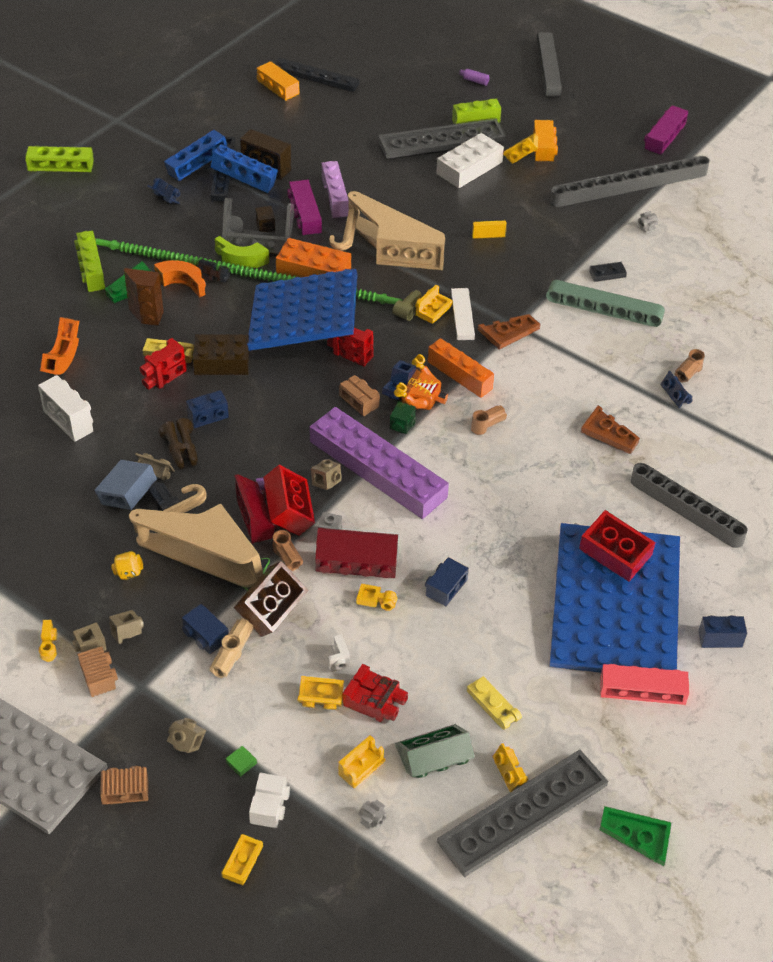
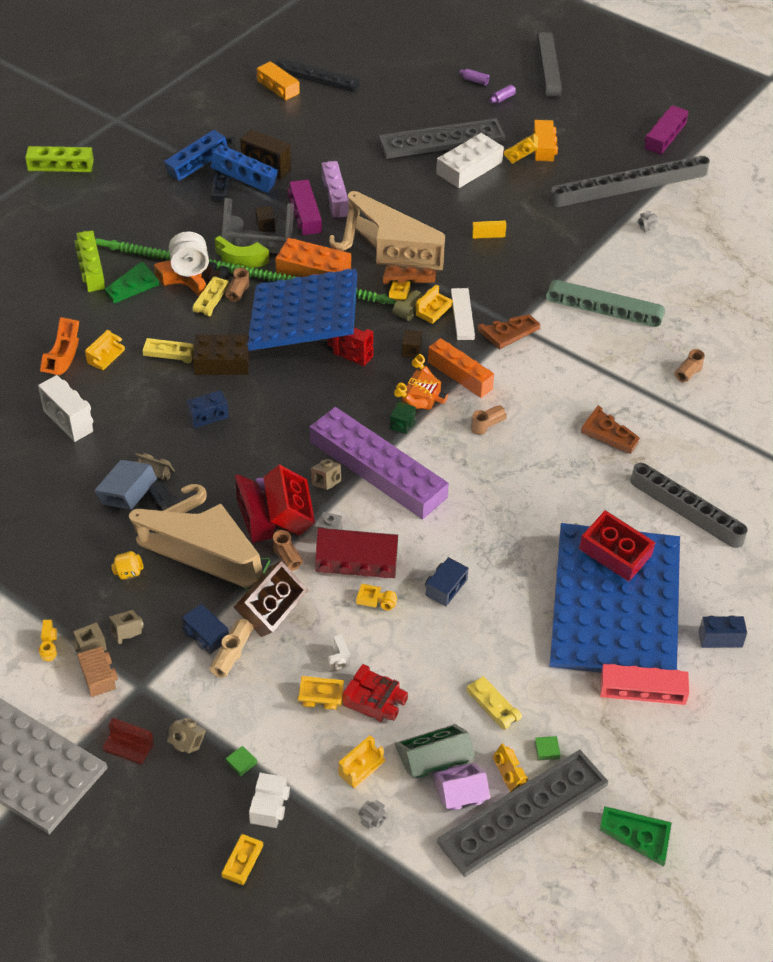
(104, 350): none -> yellow hinge
(124, 785): medium nougat brick -> none
(128, 741): none -> clear red panel
(144, 295): reddish brown slope -> none
(159, 188): dark blue hinge -> none
(163, 365): red hips -> none
(179, 450): dark brown piece -> none
(188, 254): none -> white wheel
(211, 296): none -> light yellow plate
(238, 284): none -> medium nougat piece
(359, 395): medium nougat brick -> none
(394, 272): none -> dark orange wing
(399, 290): none -> yellow plate
(401, 373): dark blue brick -> none
(411, 343): none -> dark brown brick
(462, 786): none -> lavender slope
(476, 111): lime brick -> none
(502, 94): none -> medium lavender cylinder
(547, 748): none -> bright green tile
(608, 271): black plate -> none
(676, 390): dark blue hinge -> none

